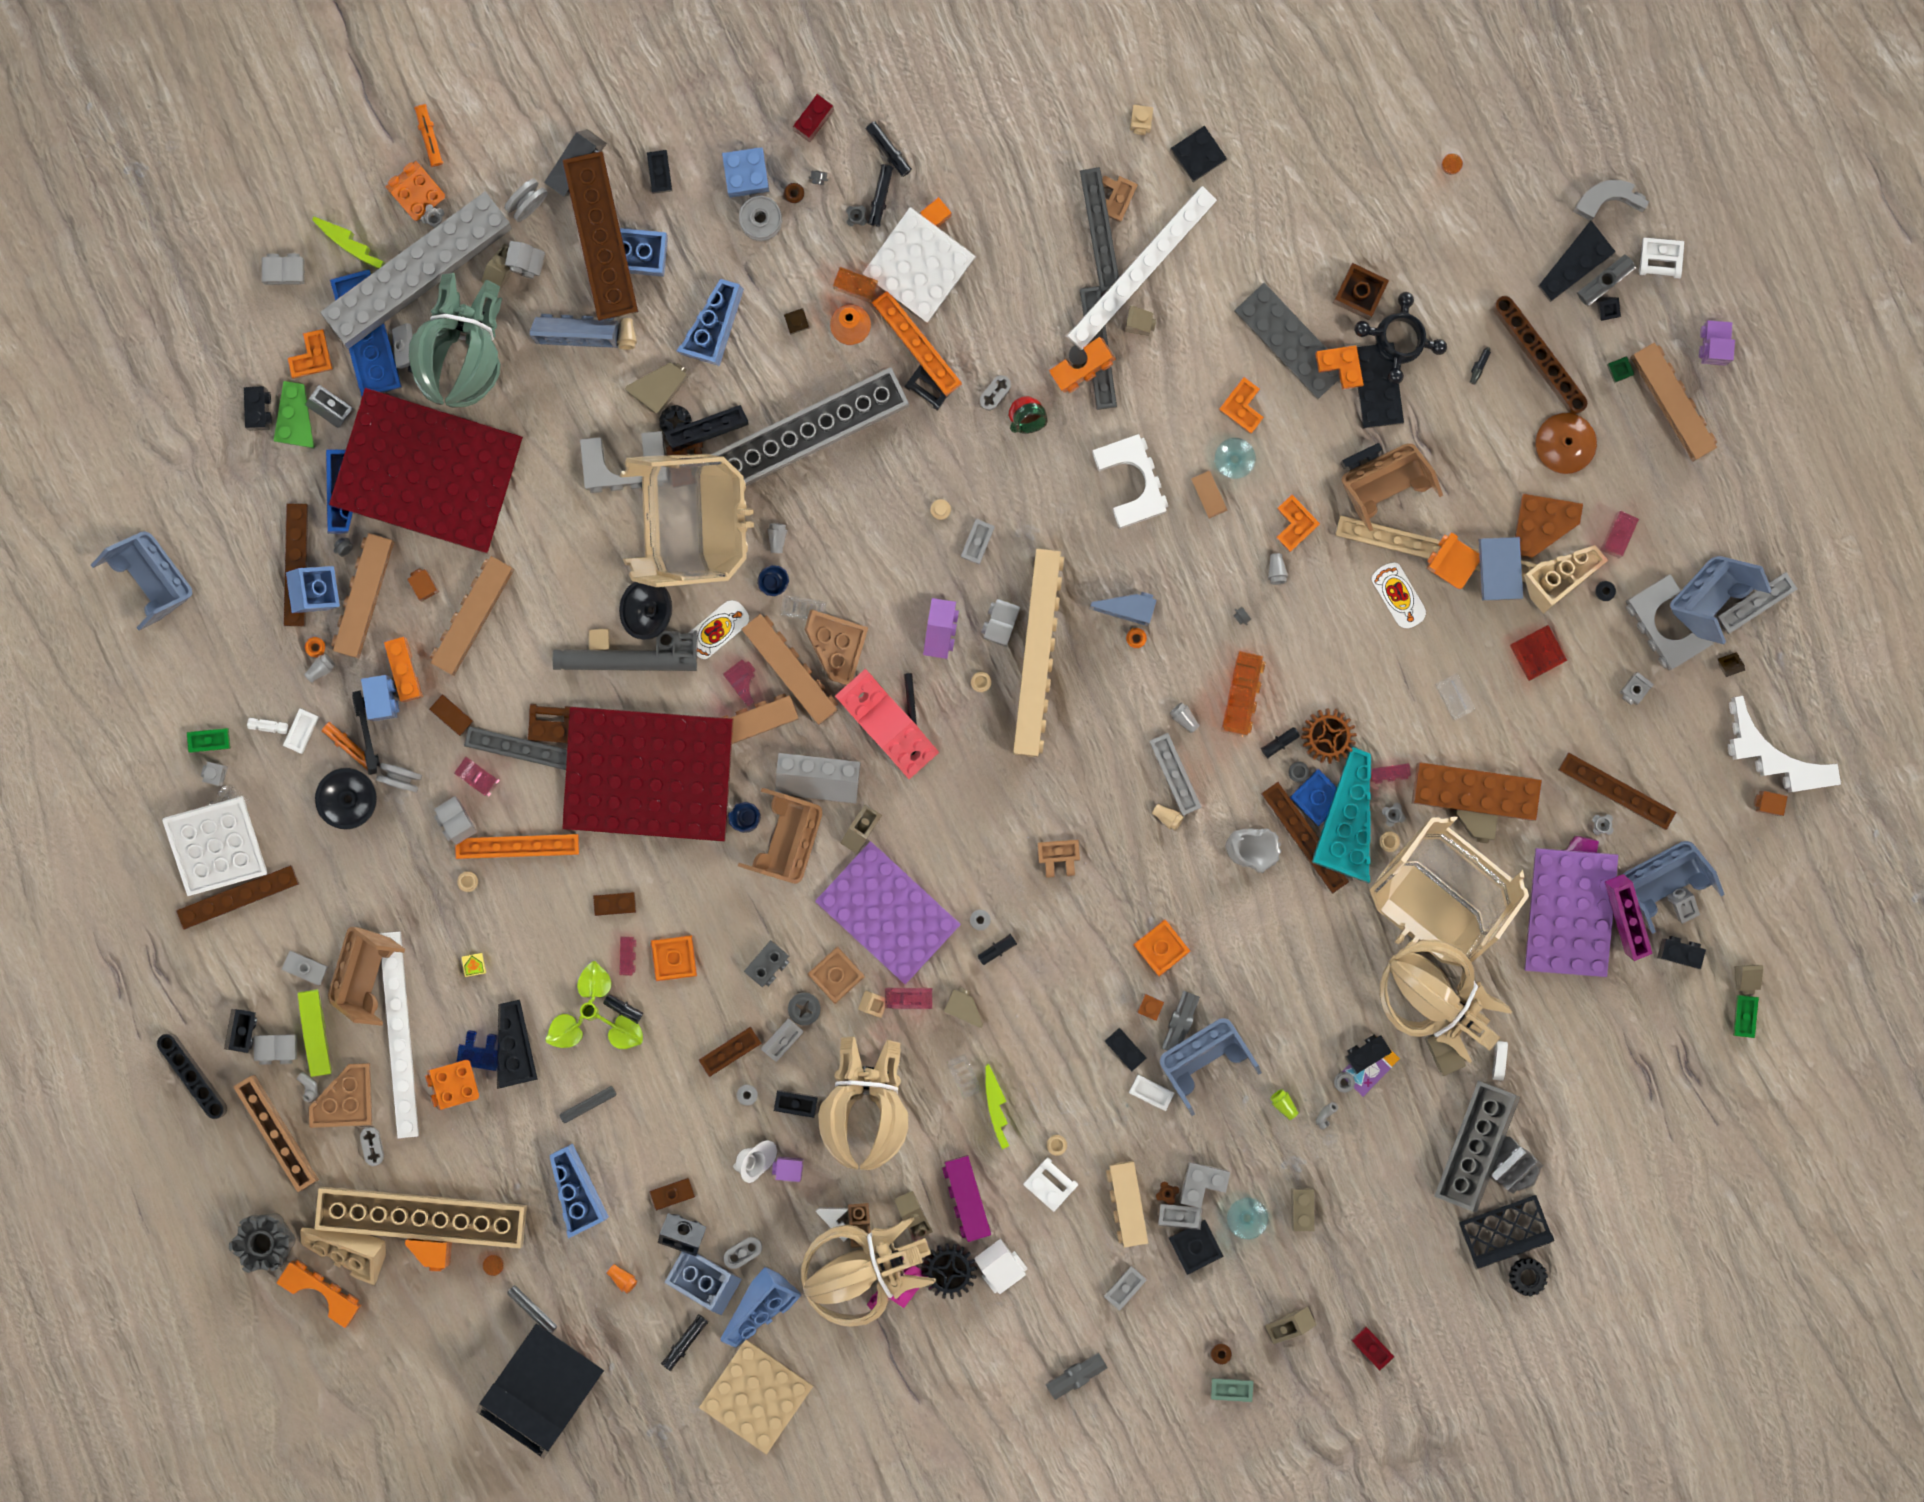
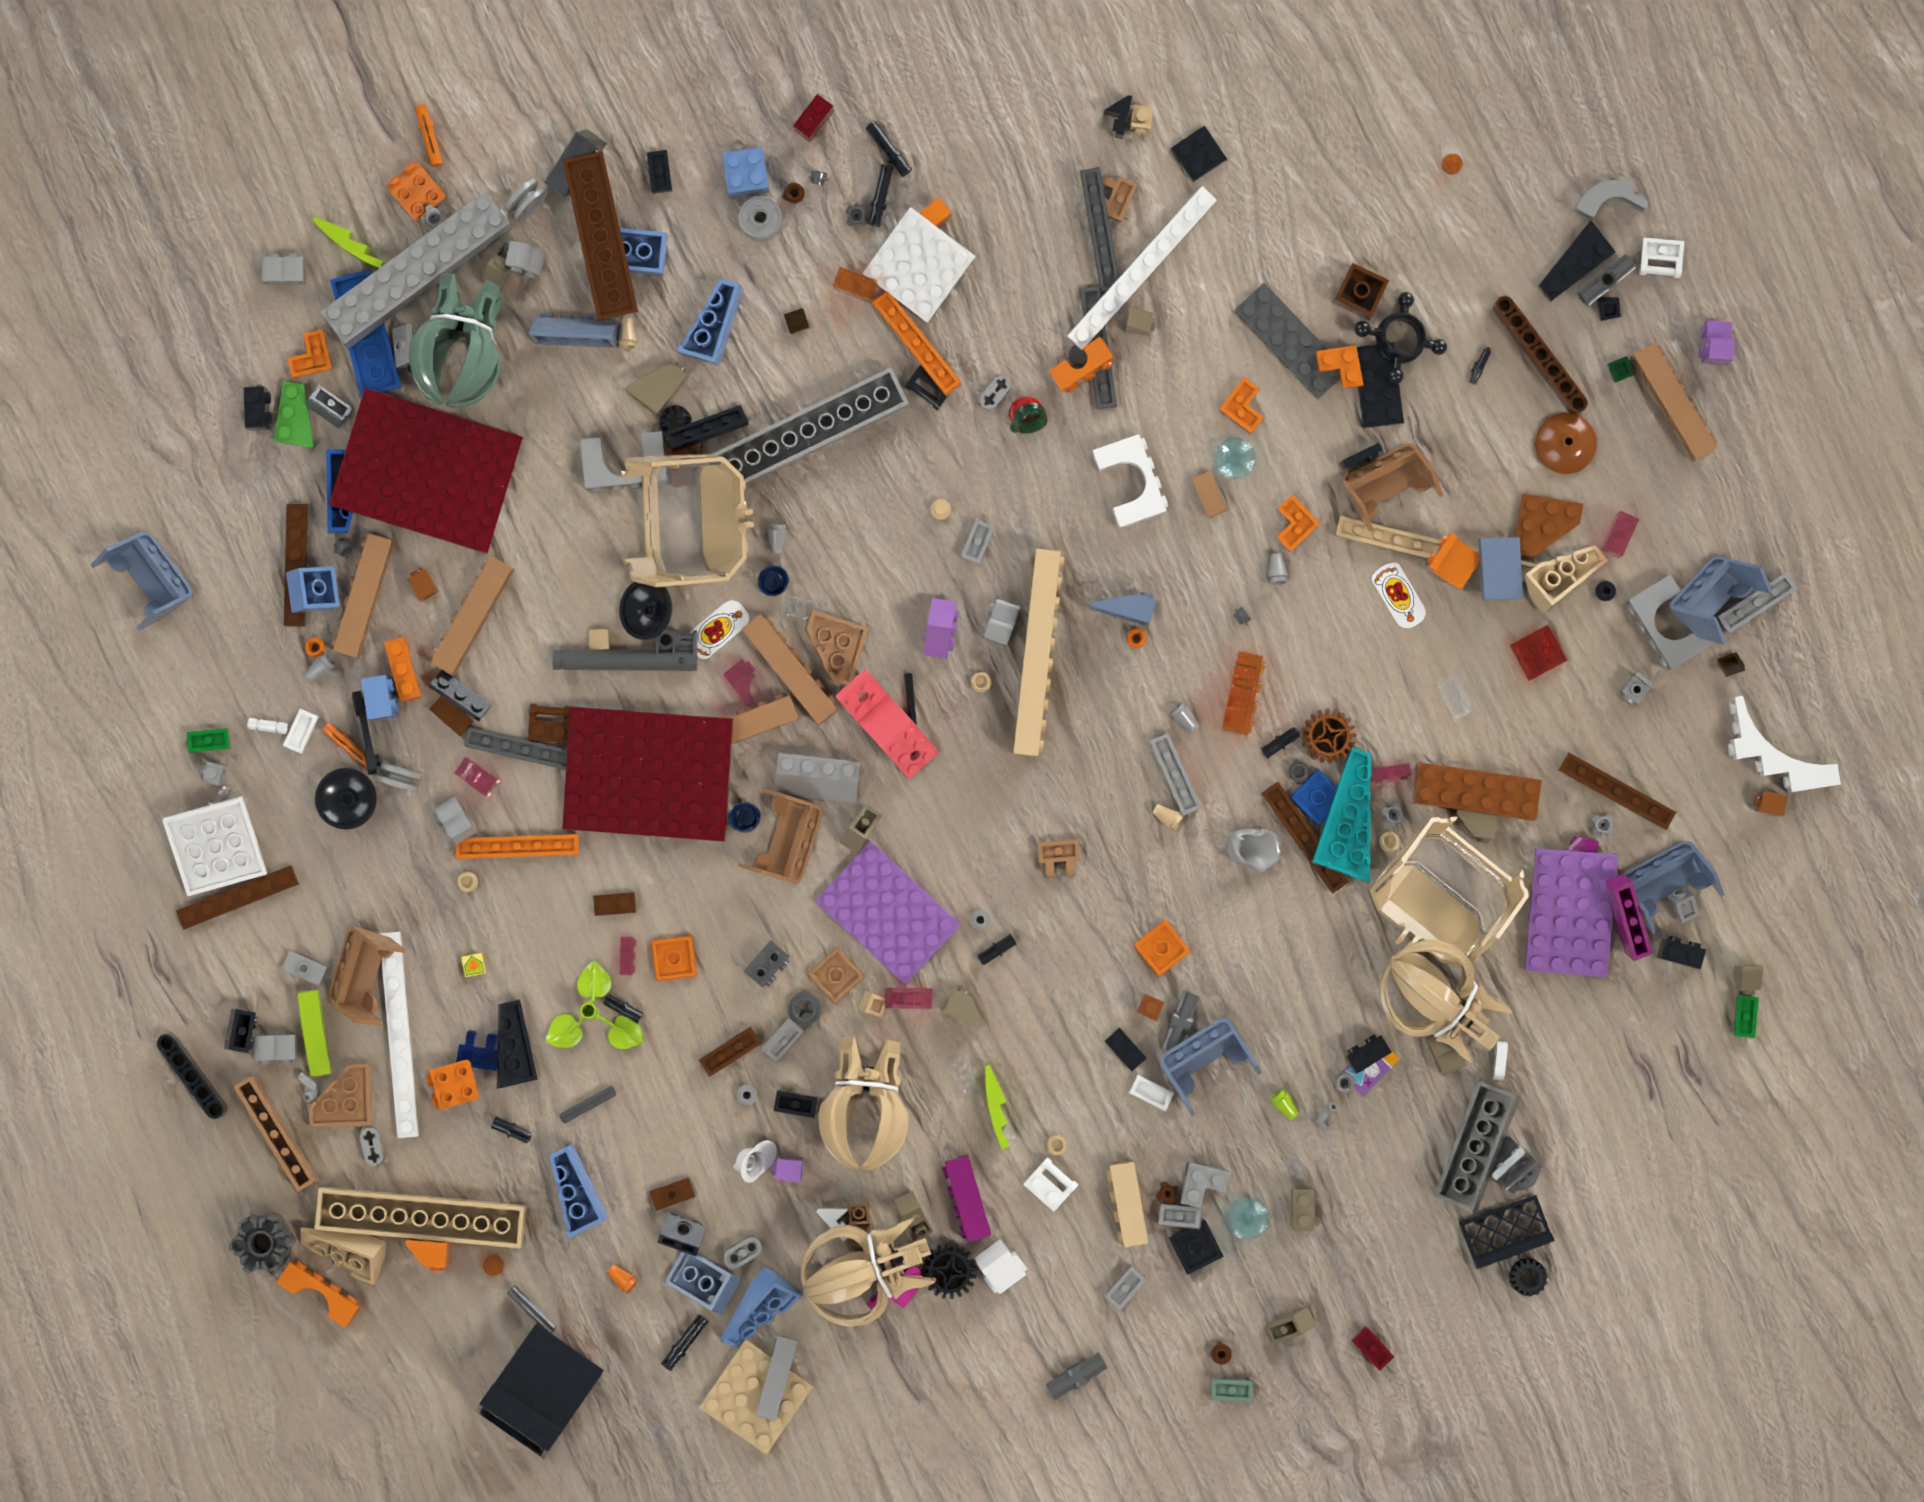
(460, 695): none -> plate
(511, 1130): none -> black axle
(776, 1378): none -> light grey tile
(850, 331): orange cone -> none
(1119, 110): none -> black slope

